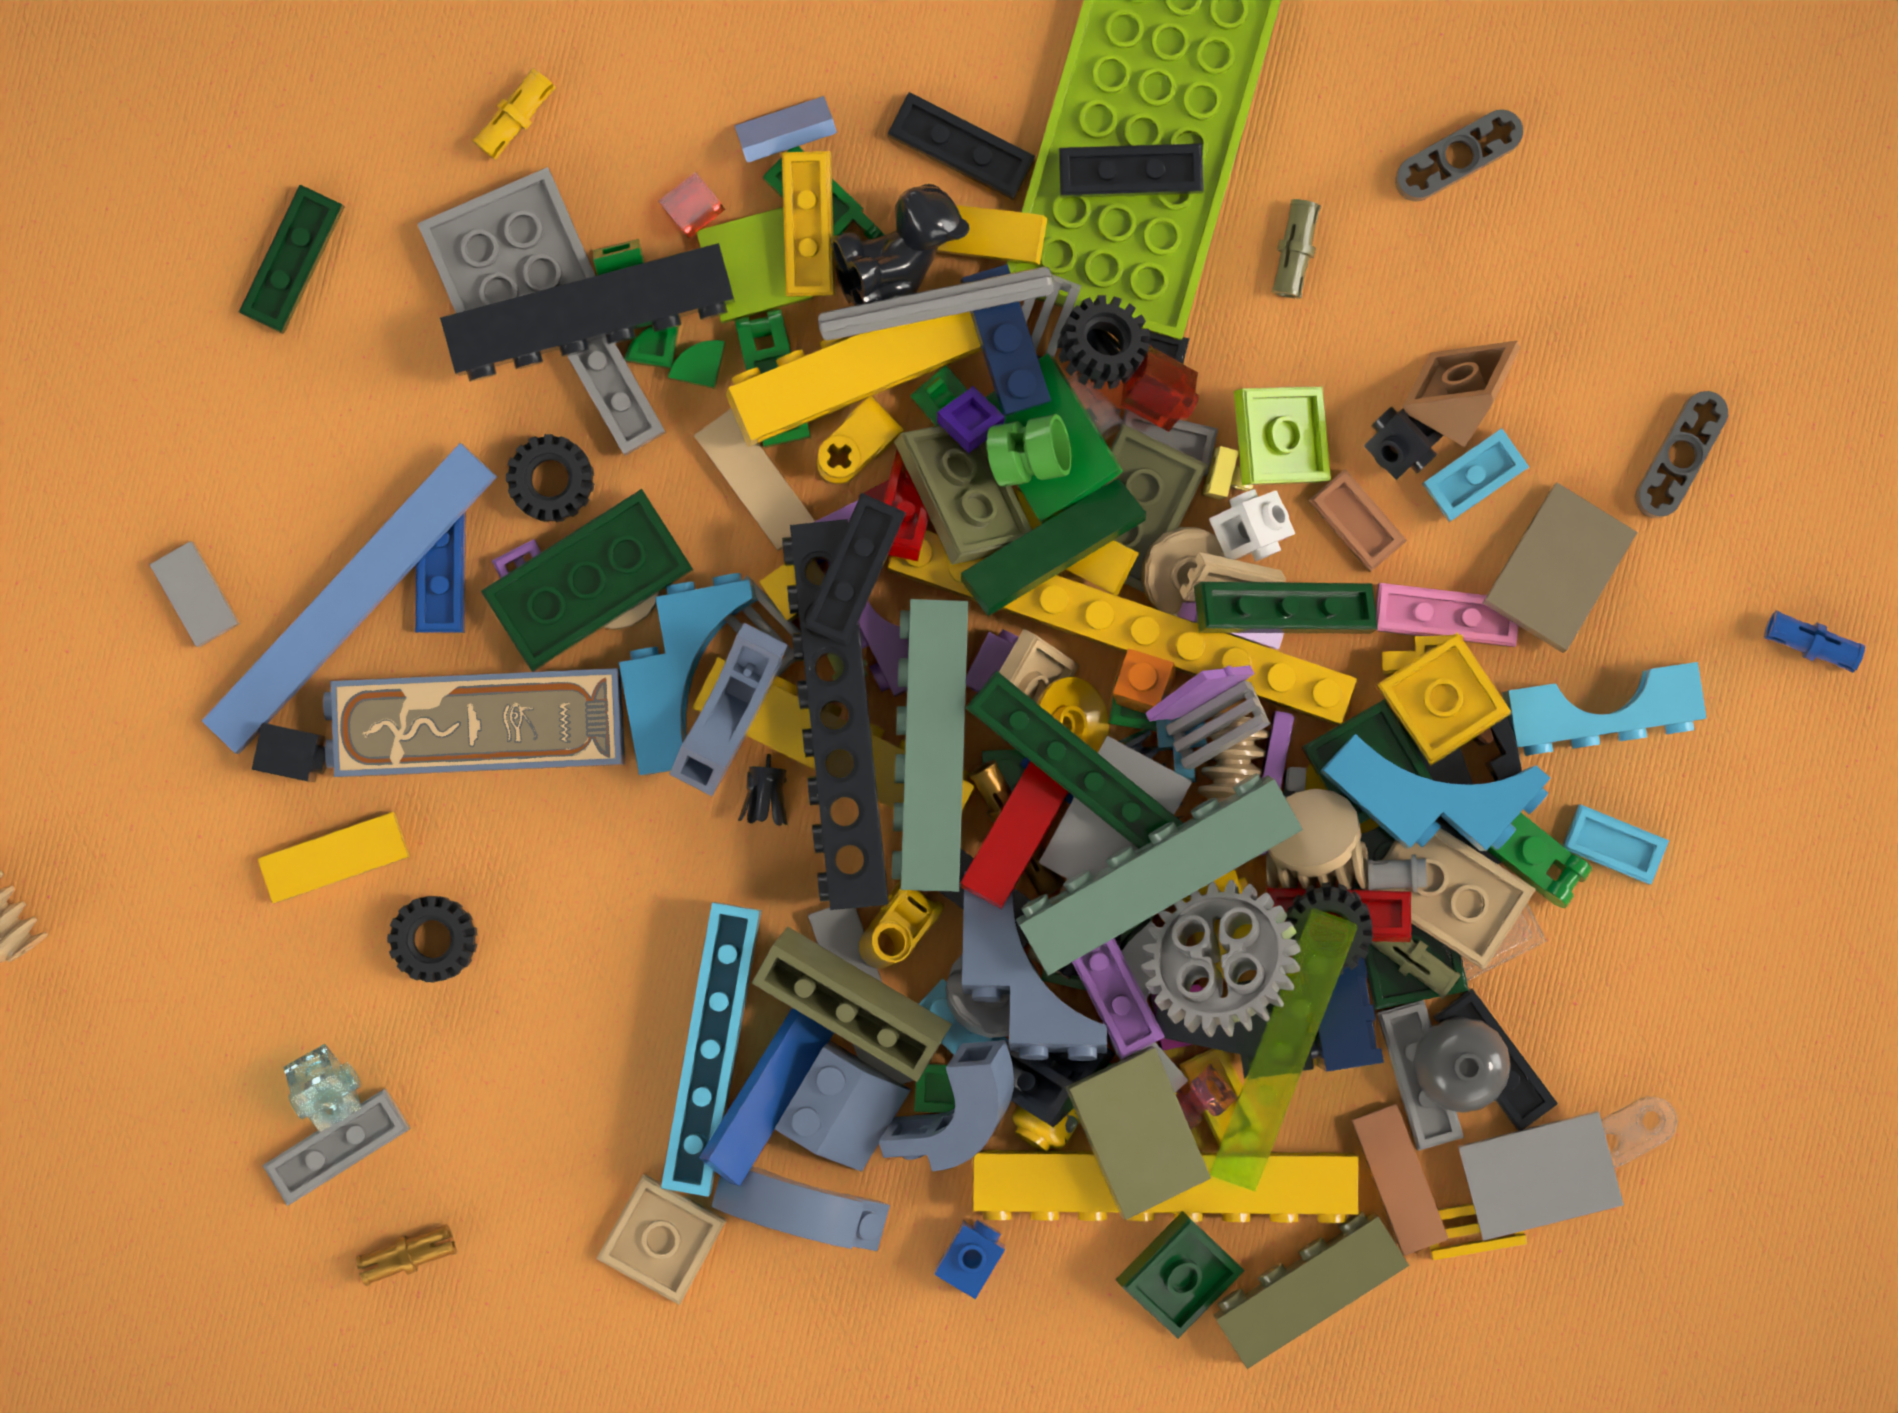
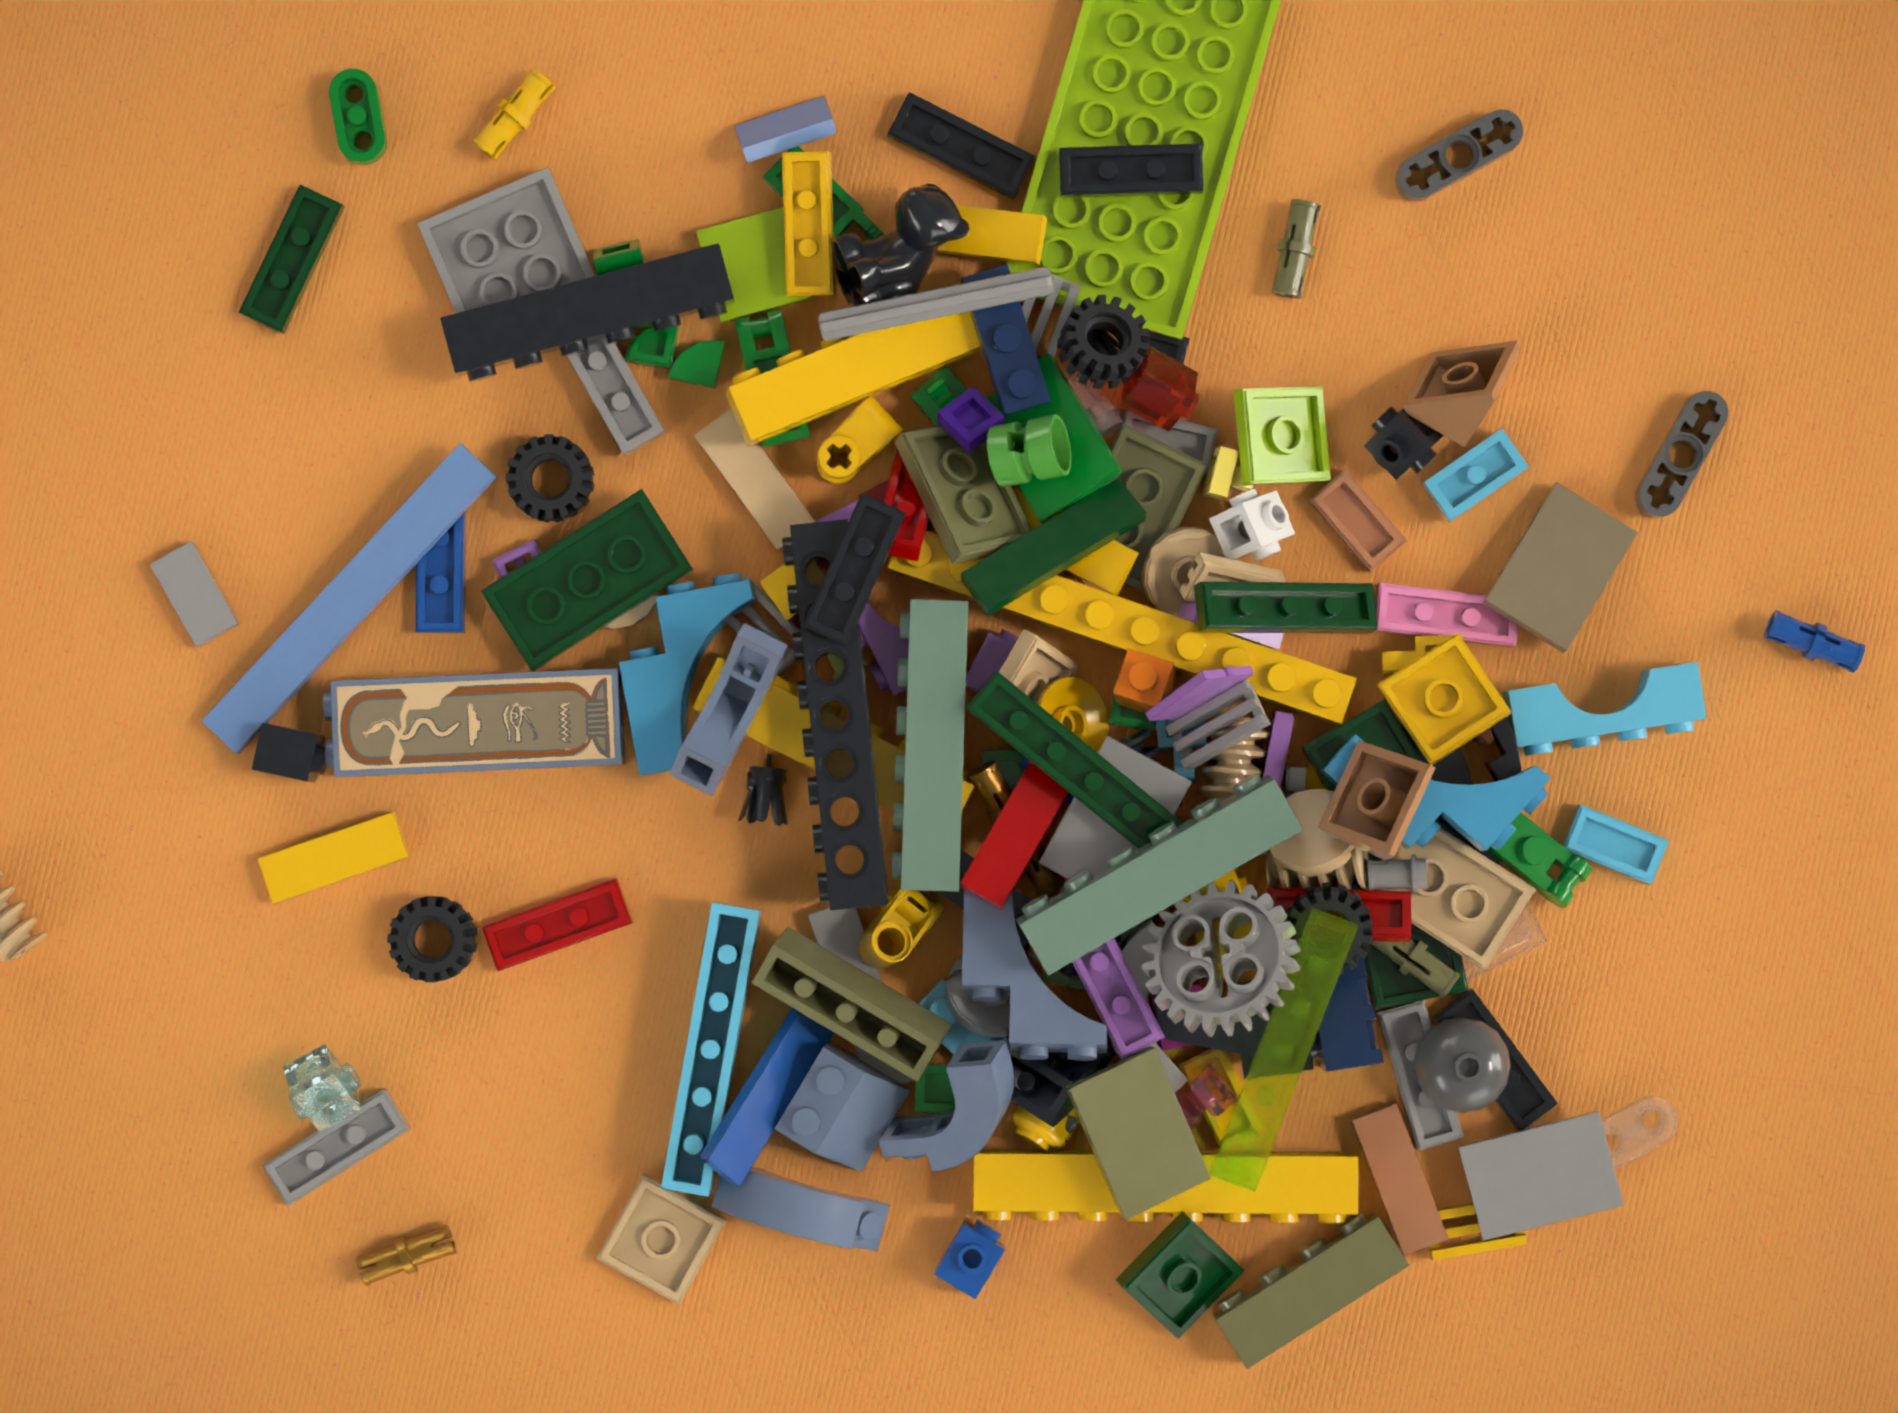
(357, 118): none -> green plate
(557, 925): none -> red tile
(691, 205): clear red tile -> none
(1376, 799): none -> medium nougat slope

